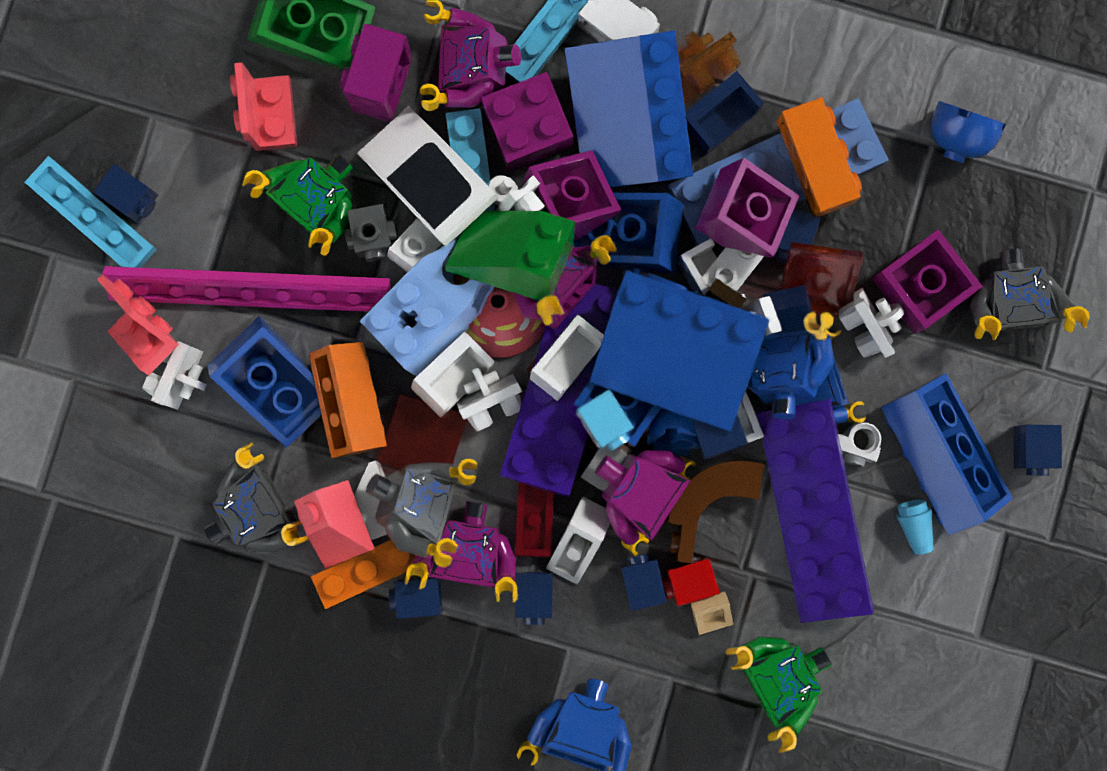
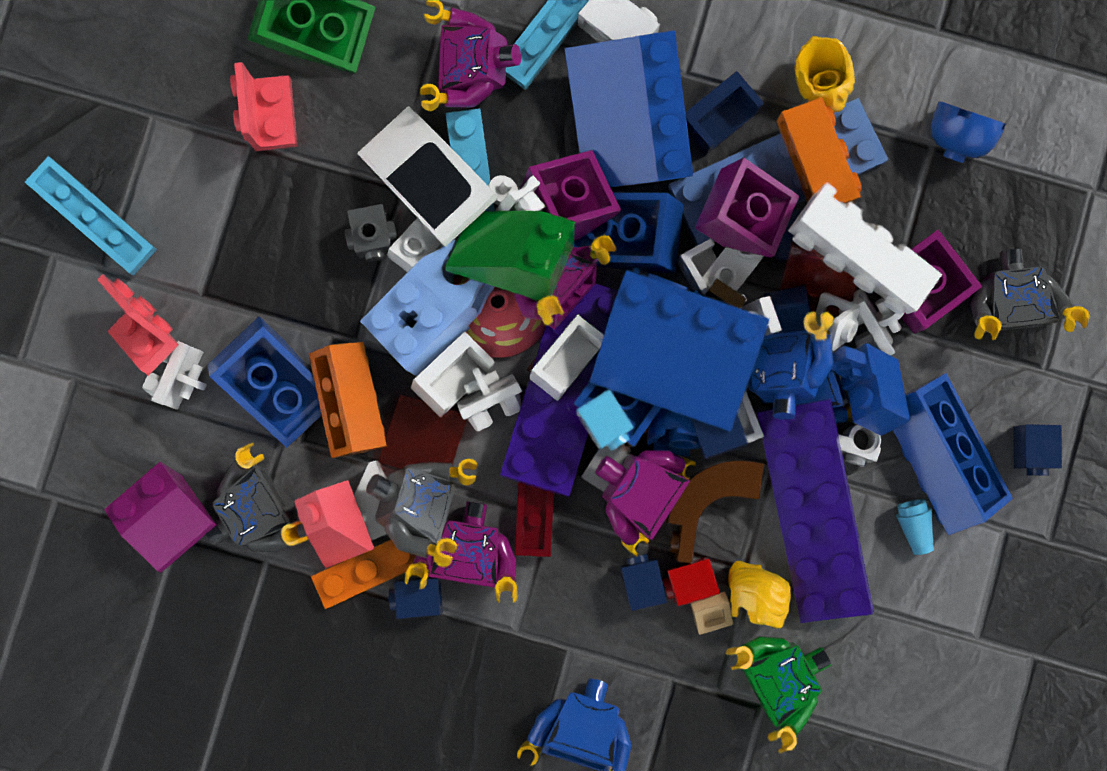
(126, 194): dark blue brick -> none
(160, 516): none -> magenta slope
(251, 288): dark pink tile -> none
(309, 196): green torso -> none
(377, 72): magenta brick -> none
(527, 122): magenta brick -> none
(534, 597): dark blue brick -> none
(579, 541): white slope -> none
(721, 53): clear orange hips -> none
(760, 593): none -> yellow hair
(825, 71): none -> yellow hair
(845, 325): none -> white bracket
(863, 252): none -> white wedge
(873, 387): none -> blue hinge

